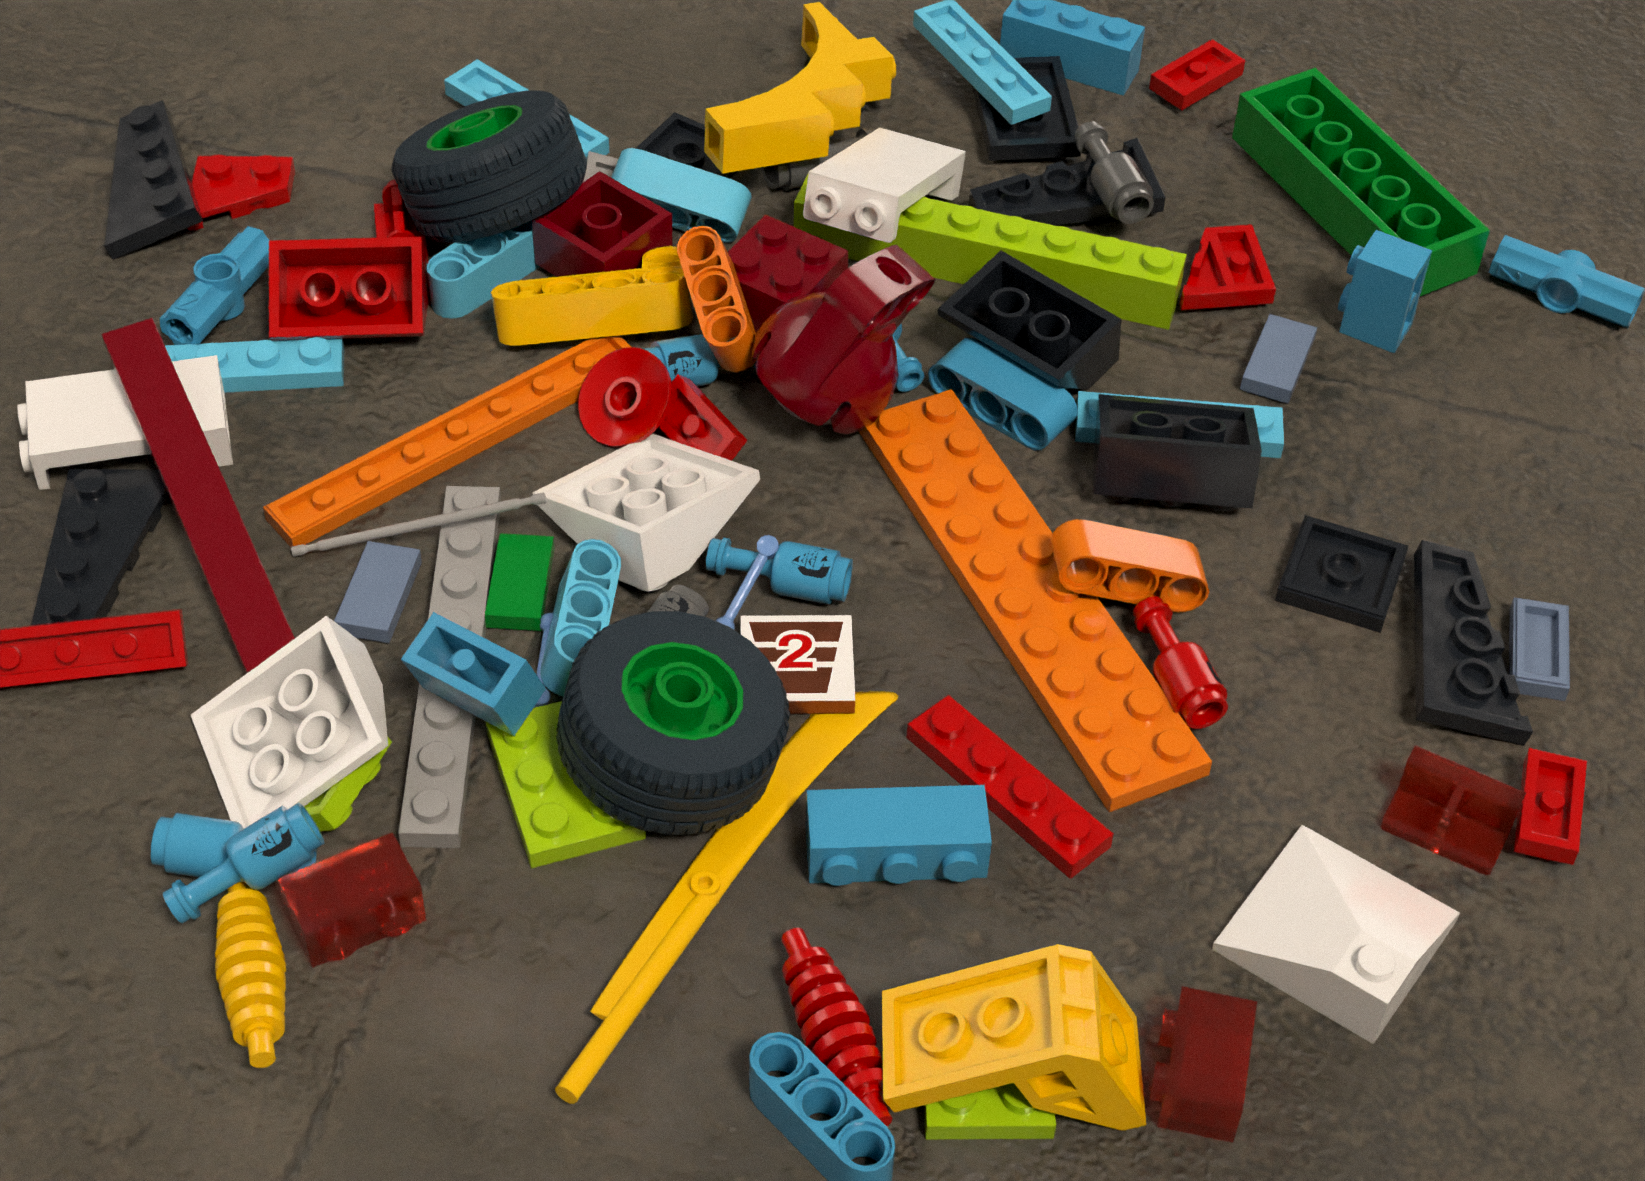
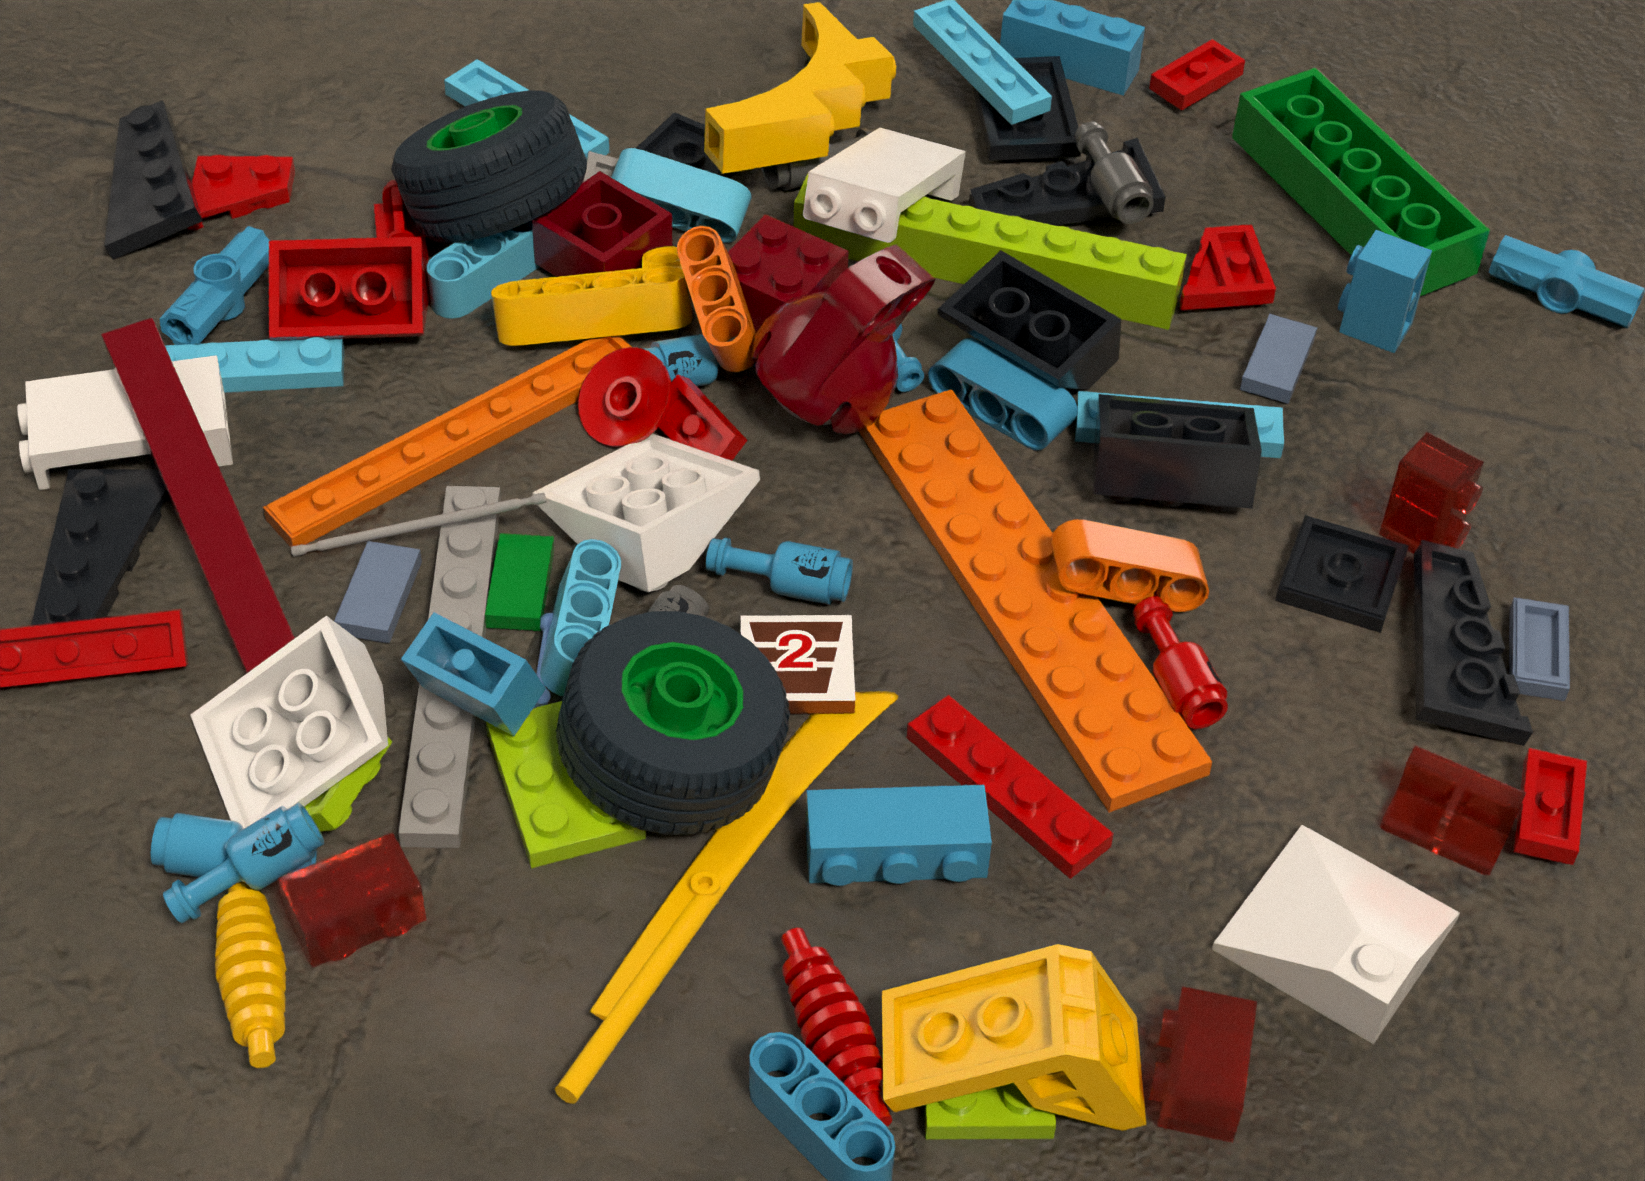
(767, 547): medium blue hinge -> none
(1432, 495): none -> clear red brick

